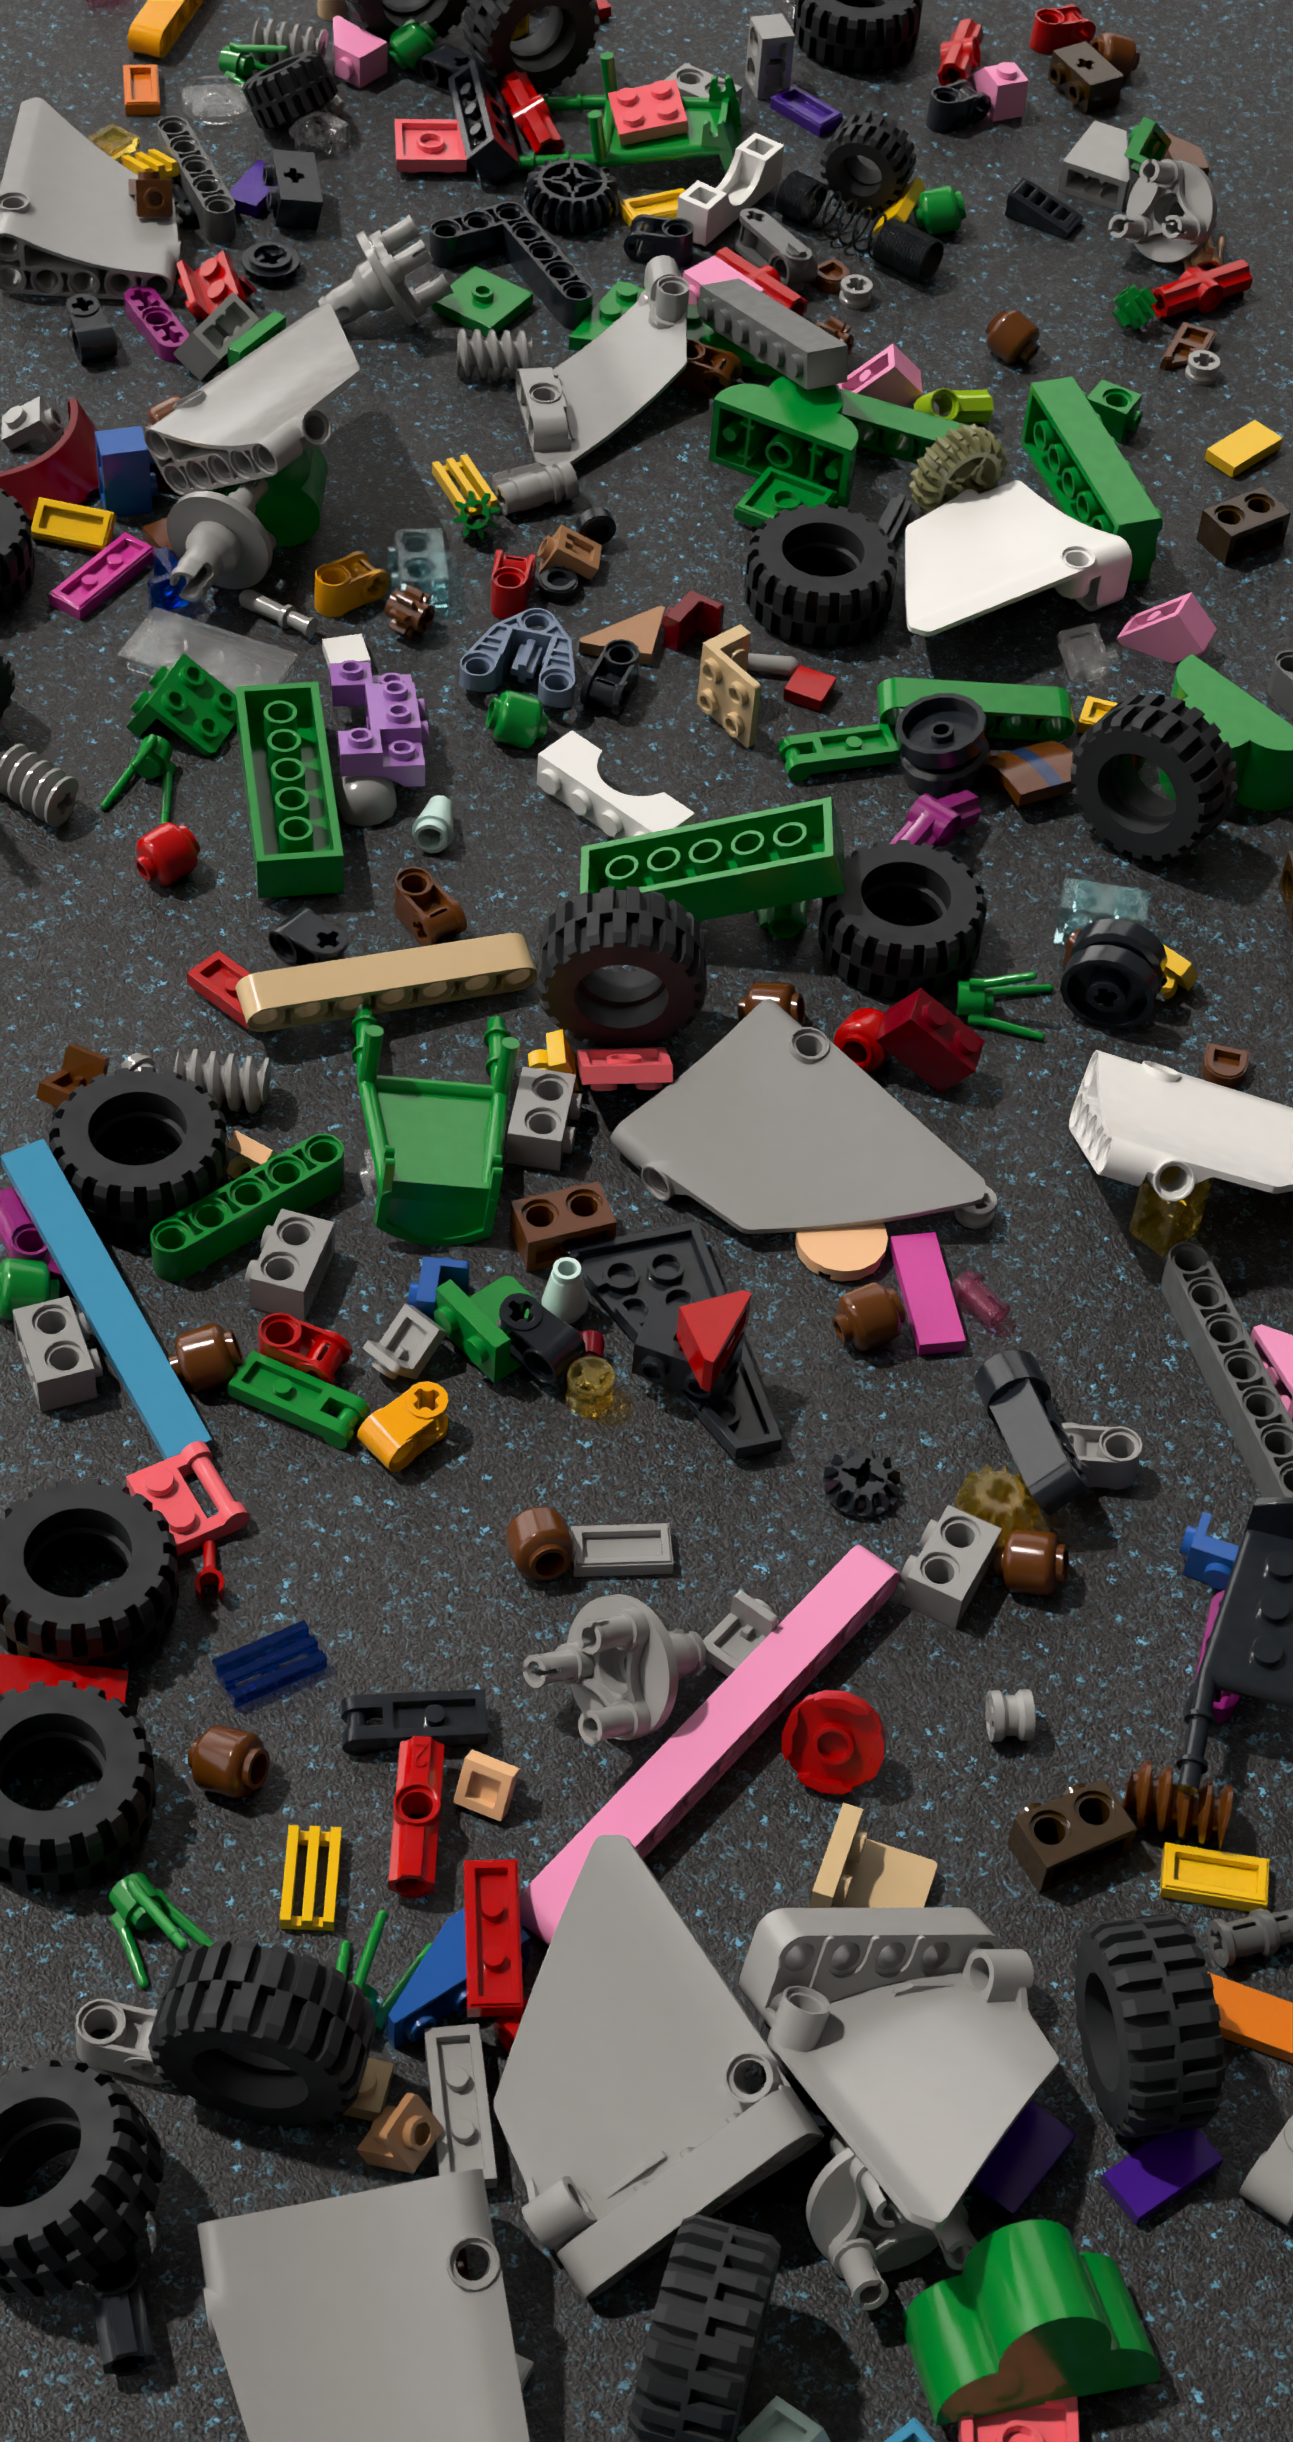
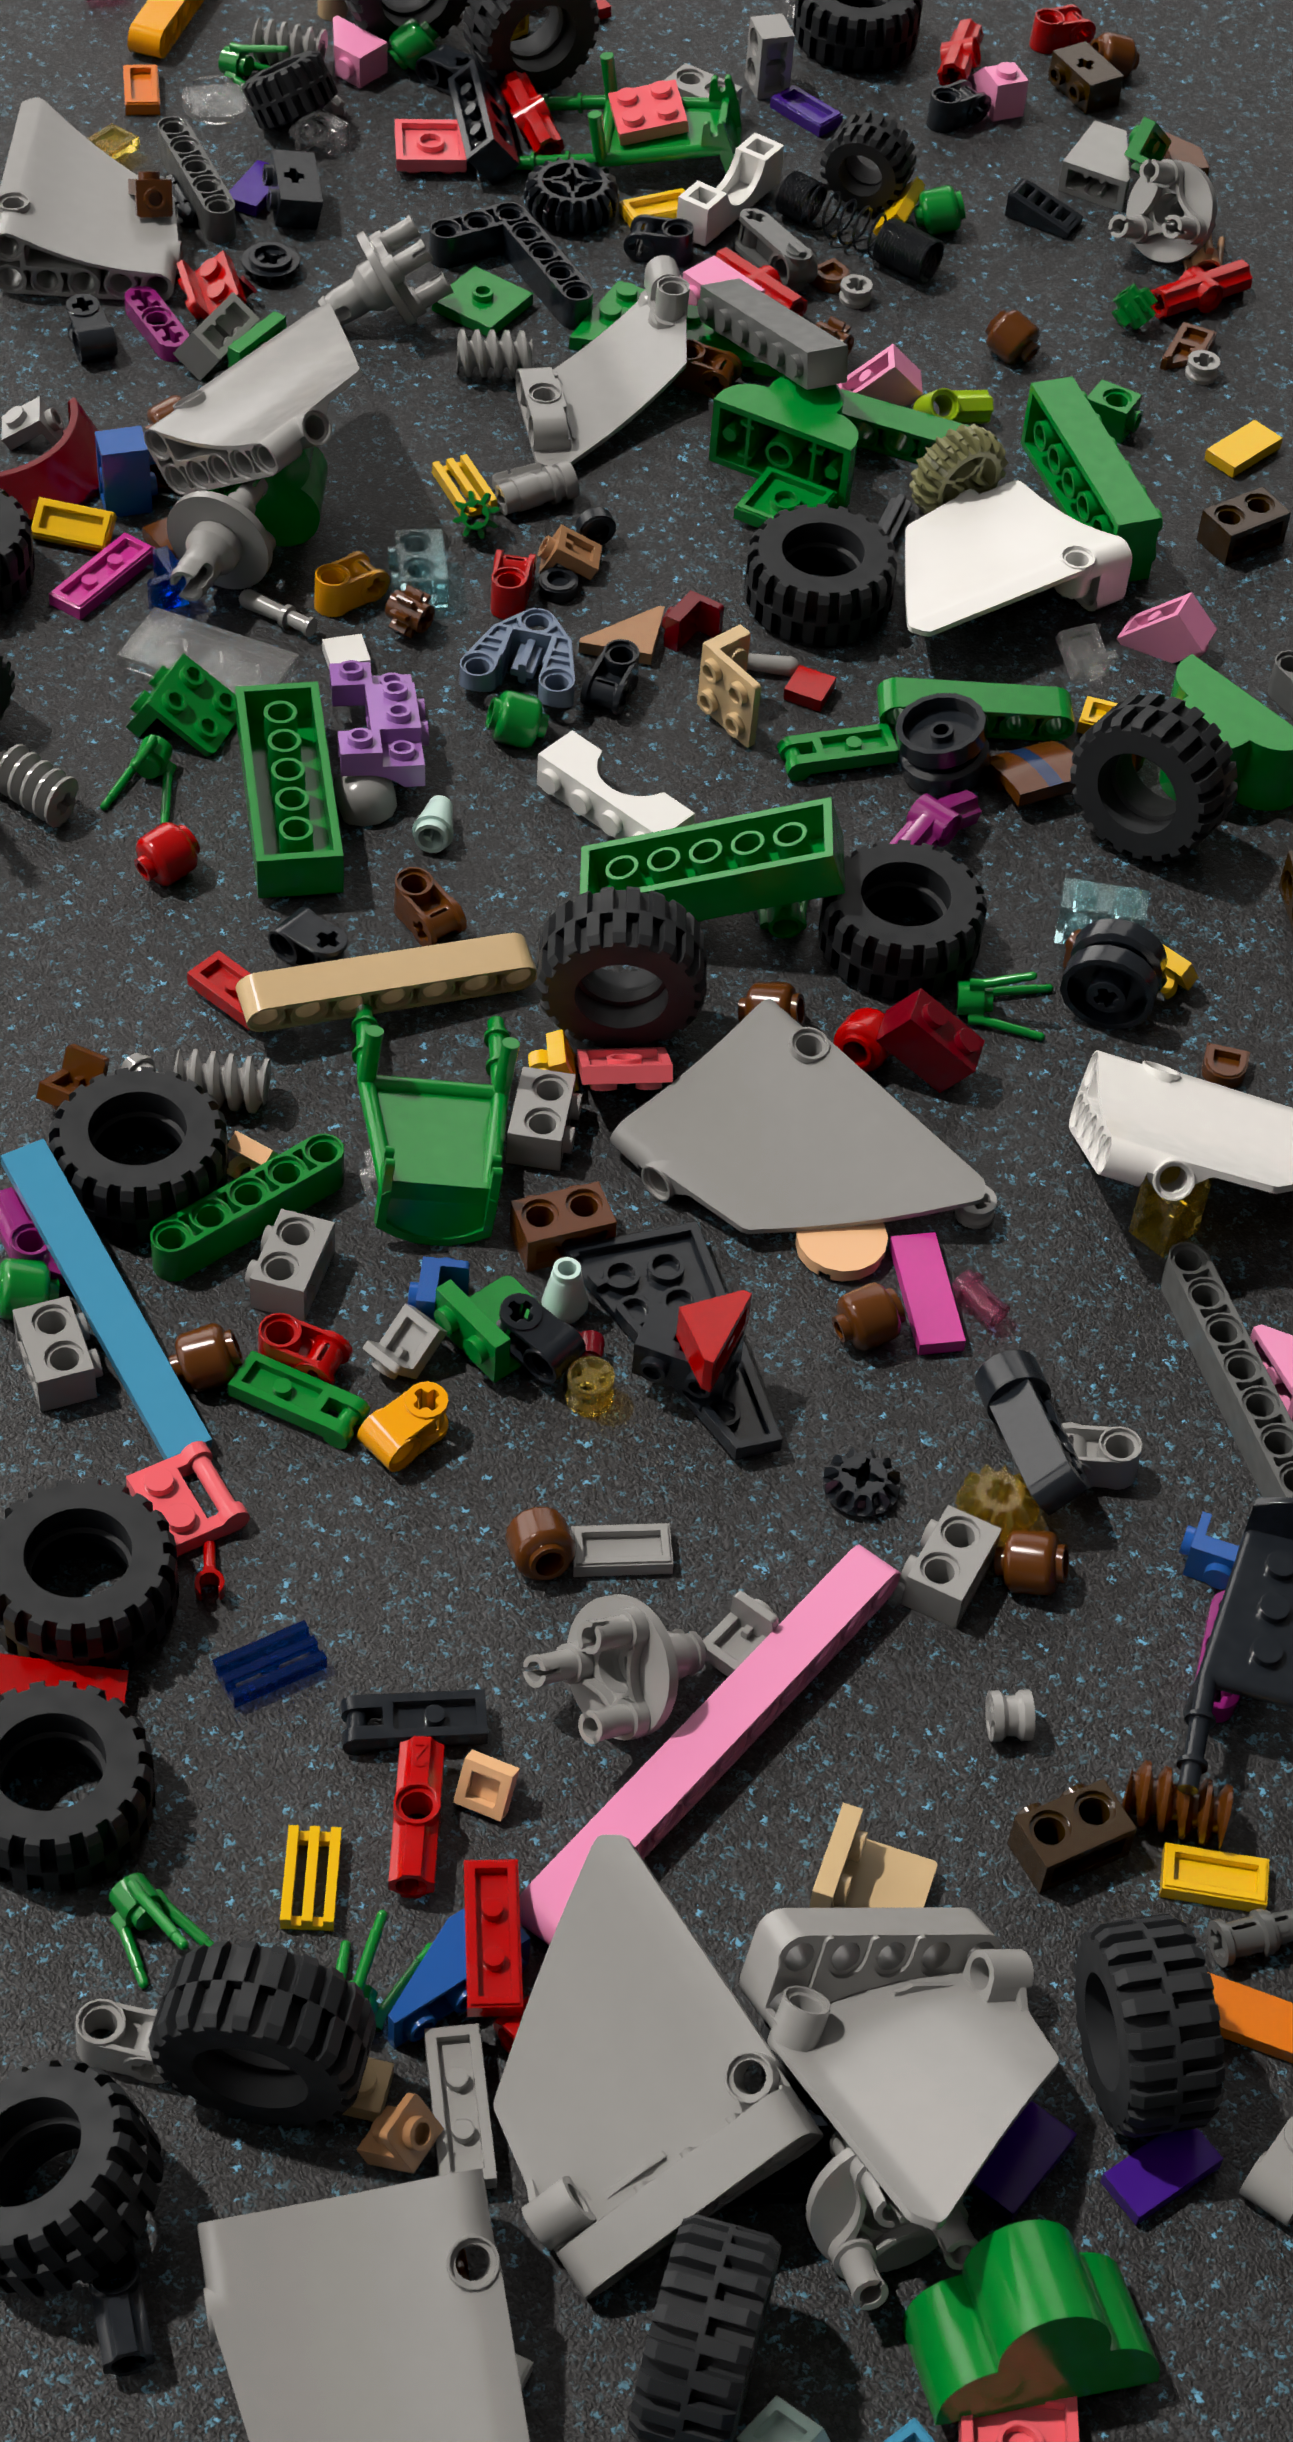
(154, 162): yellow tile -> none
(228, 1762): reddish brown head -> none
(834, 1741): red tile -> none

